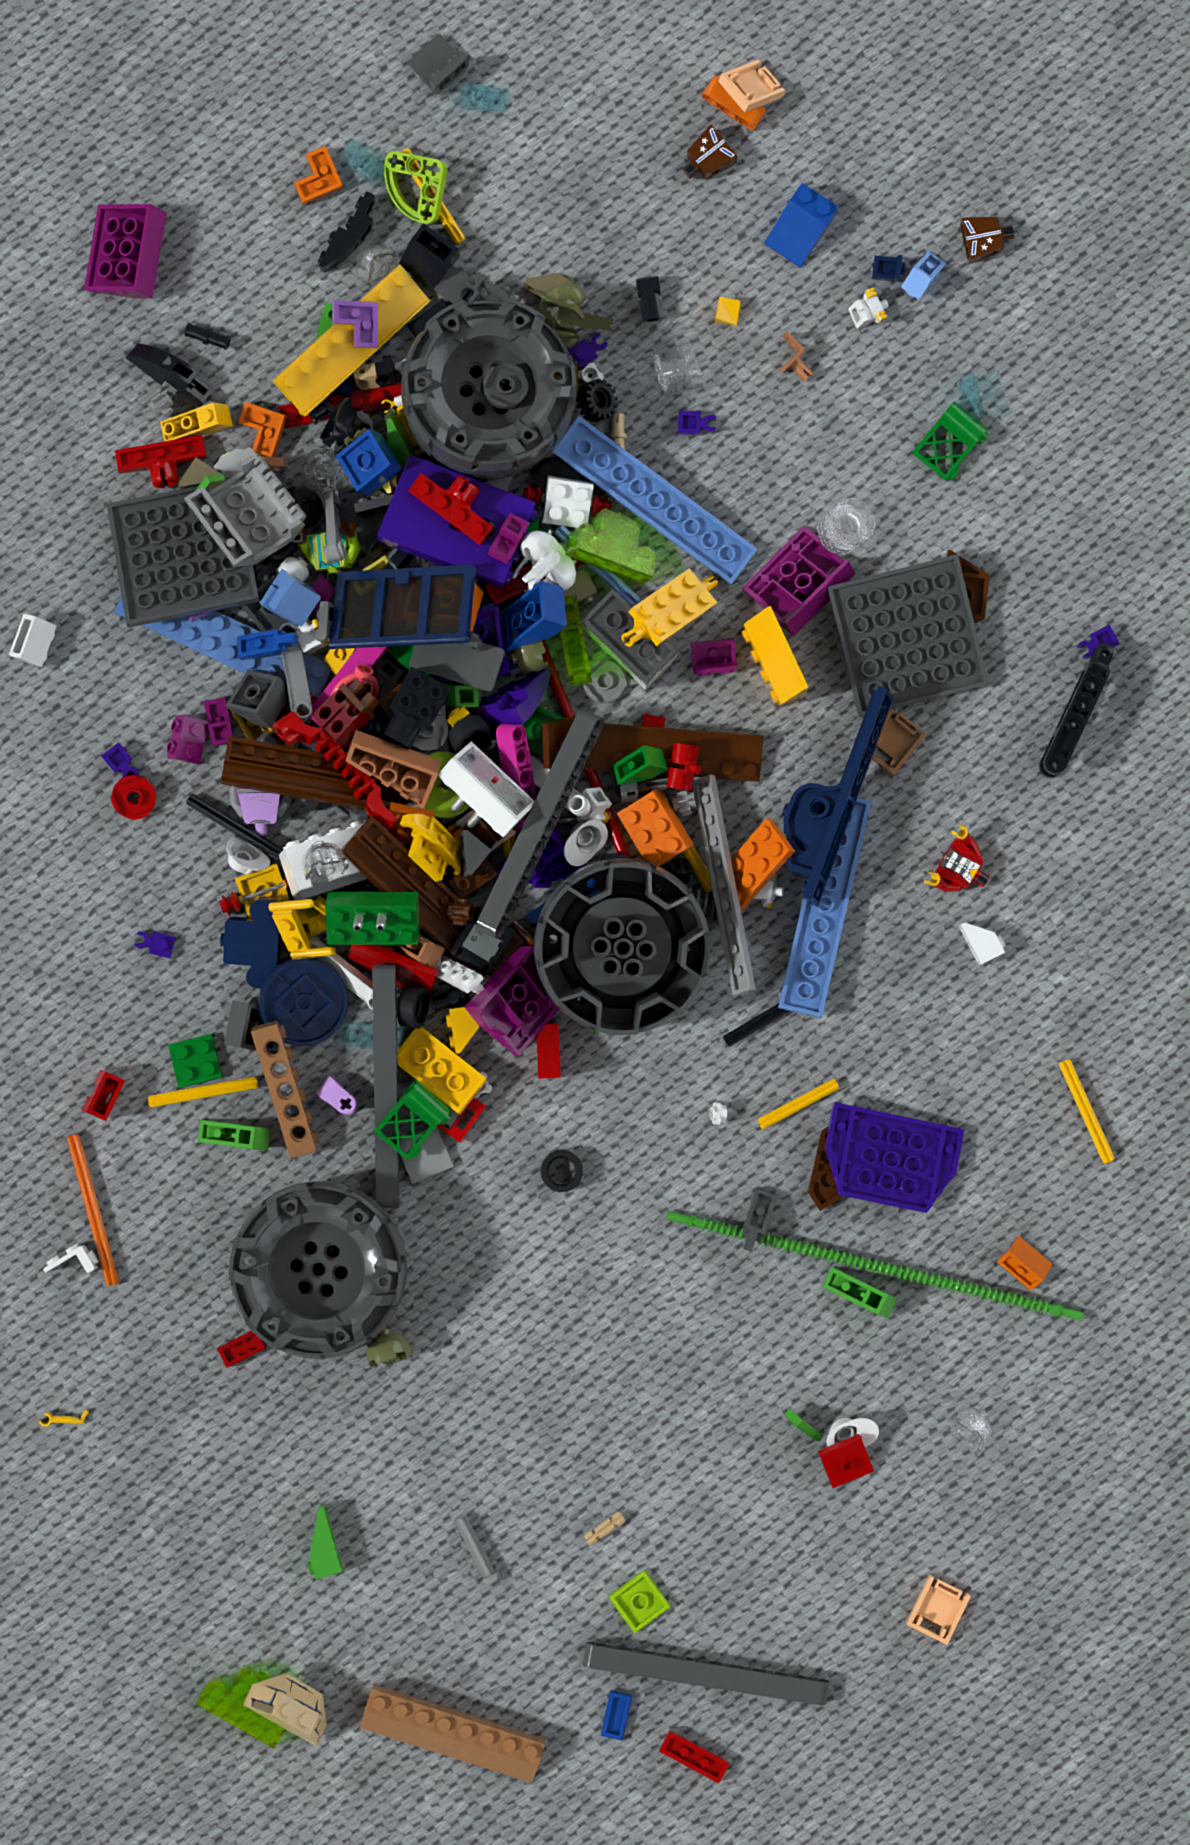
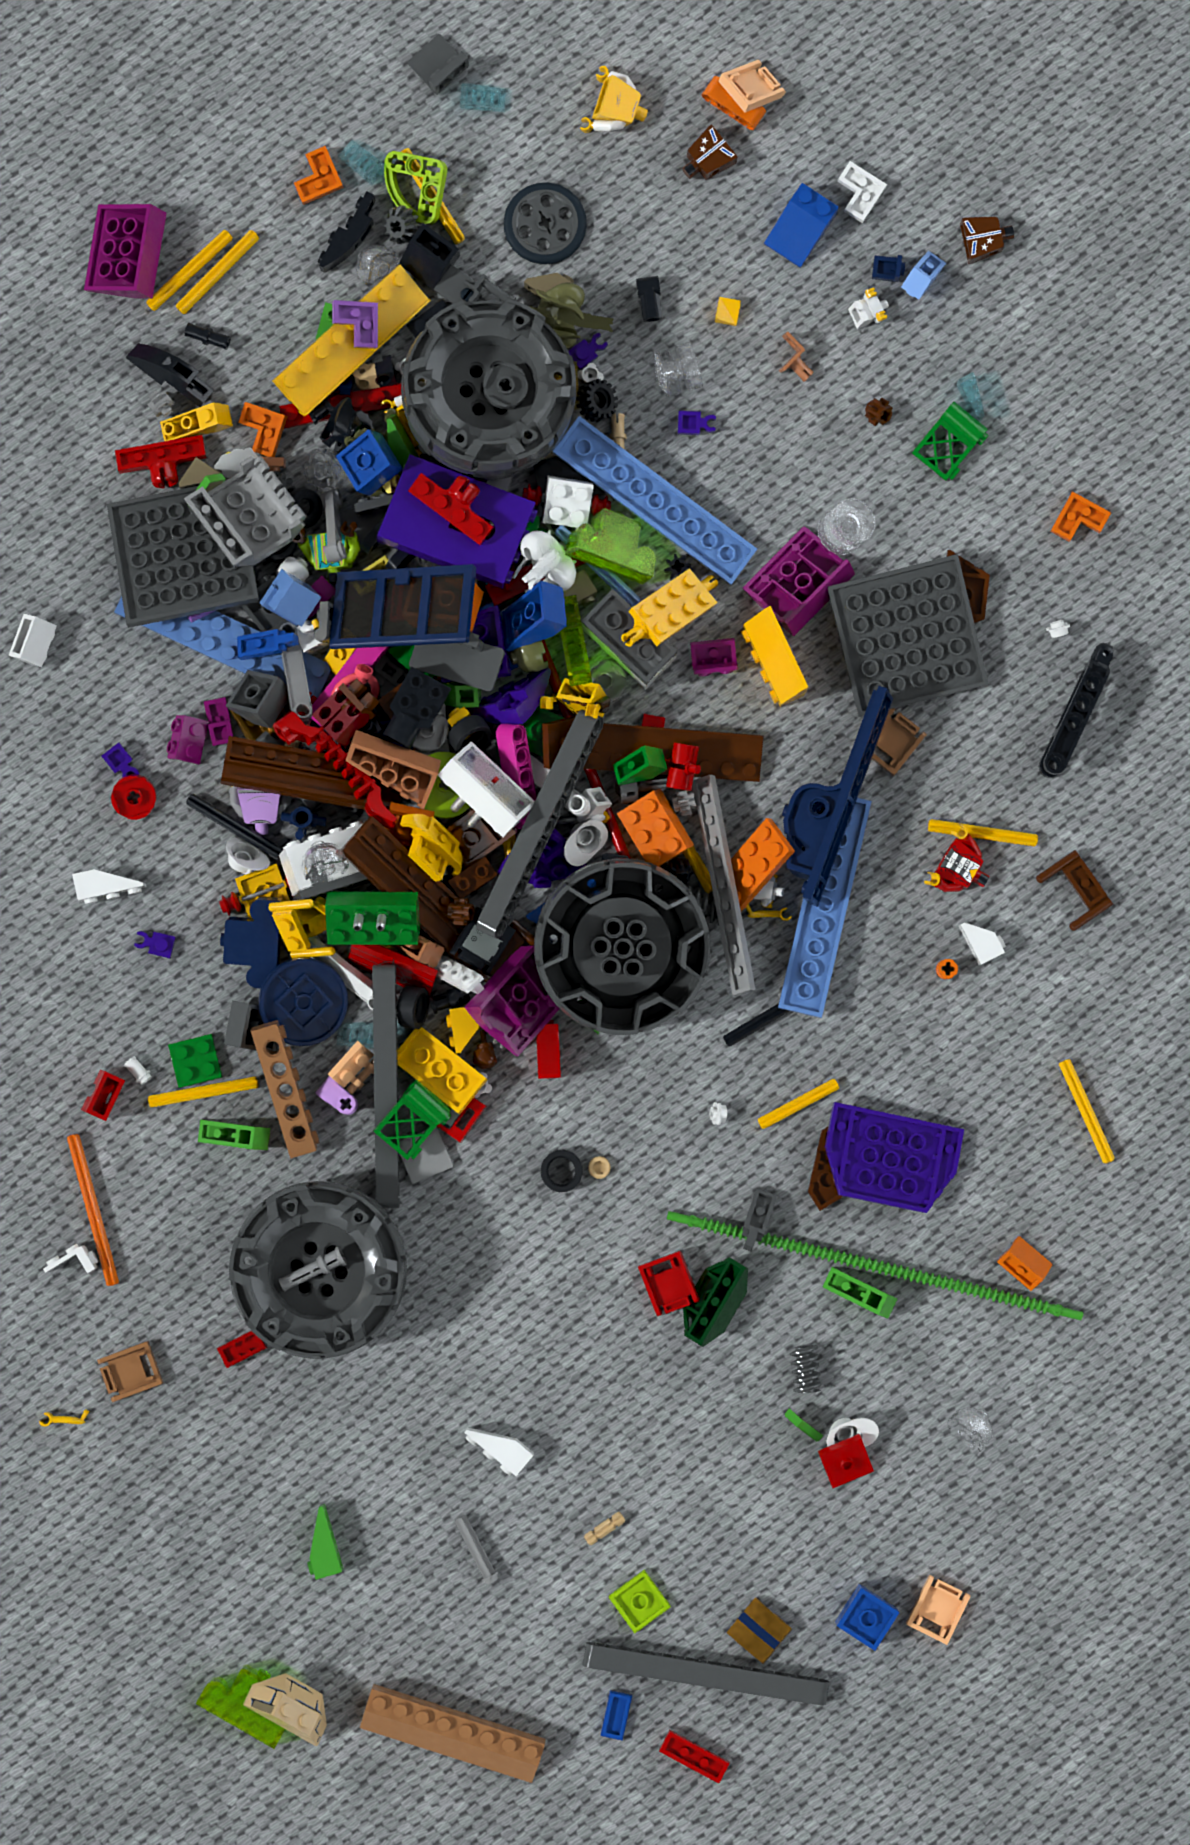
(96, 884): none -> white slope
(127, 1372): none -> medium nougat container
(138, 1070): none -> white pin
(189, 270): none -> yellow axle
(217, 272): none -> yellow axle
(293, 819): none -> dark blue pin
(322, 1265): none -> light grey pin
(350, 1064): none -> light nougat plate
(388, 1349): olive cylinder -> none
(400, 224): none -> dark grey gear
(472, 852): dark grey slope -> none
(485, 1054): none -> reddish brown piece
(505, 1449): none -> white slope
(508, 538): magenta slope -> none
(532, 196): none -> wedge
(584, 696): none -> torso
(599, 1167): none -> tan tile
(616, 103): none -> yellow torso
(670, 1286): none -> red container
(681, 562): none -> black gear
(720, 1295): none -> dark green wedge
(759, 1630): none -> pearl gold slope
(766, 913): none -> yellow piece
(805, 1369): none -> dark grey piece
(866, 190): none -> white plate
(867, 1617): none -> blue container
(878, 411): none -> reddish brown gear
(951, 964): none -> orange bush
(985, 832): none -> yellow axle
(1058, 628): none -> white plate
(1078, 511): none -> orange plate
(1083, 883): none -> reddish brown plate
(1103, 635): dark purple plate -> none

